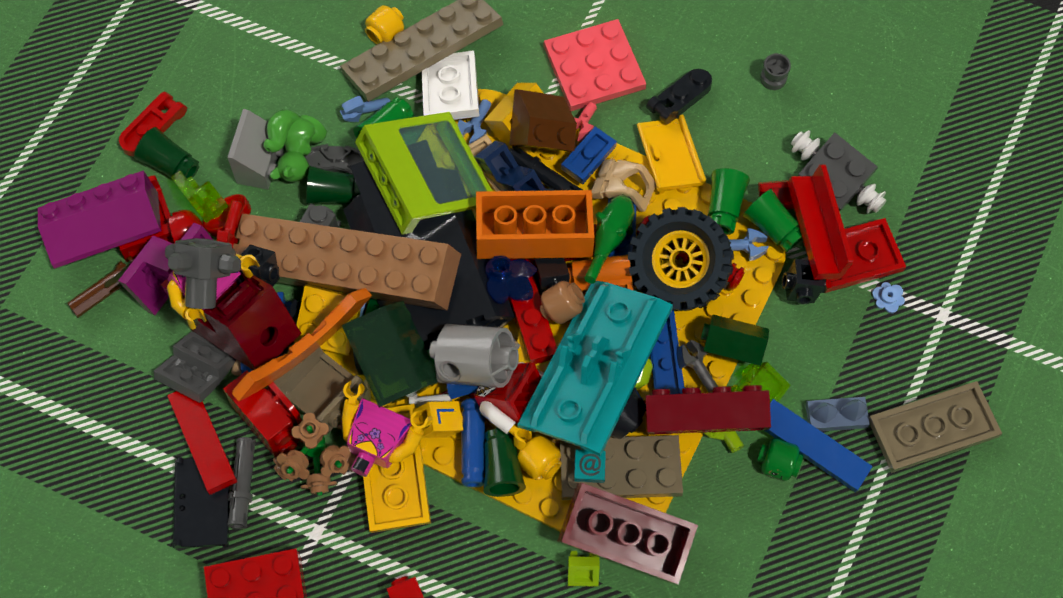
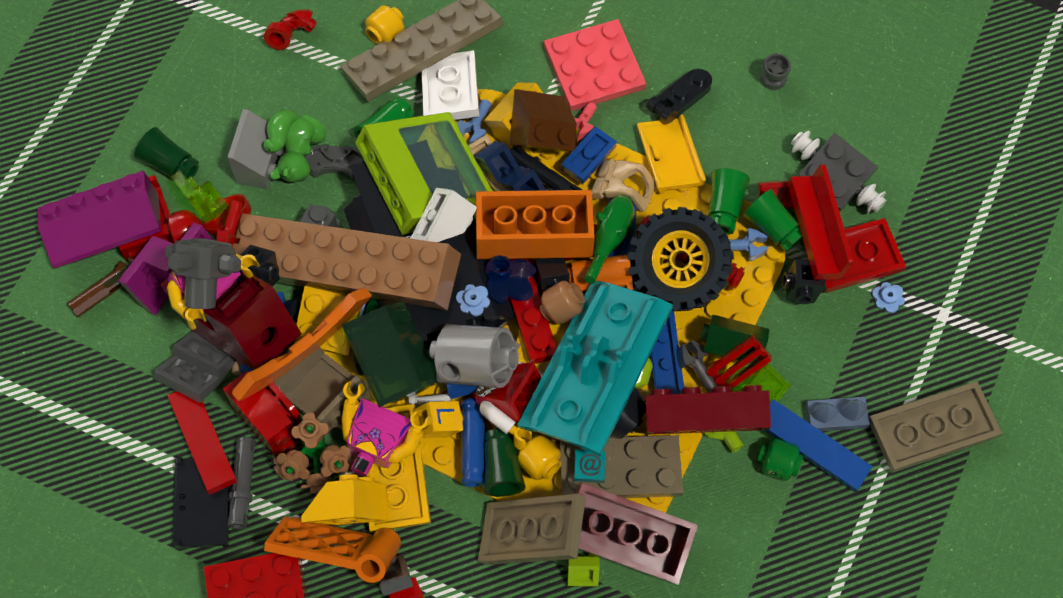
(150, 118): red plate -> none
(279, 34): none -> red arm
(330, 187): dark green plant -> none
(348, 502): none -> yellow slope
(356, 107): medium blue bar -> none
(369, 554): none -> orange piece
(396, 577): none -> dark grey tile
(444, 216): none -> white slope
(475, 306): none -> light blue plant
(532, 530): none -> dark tan plate
(759, 350): none -> red tile

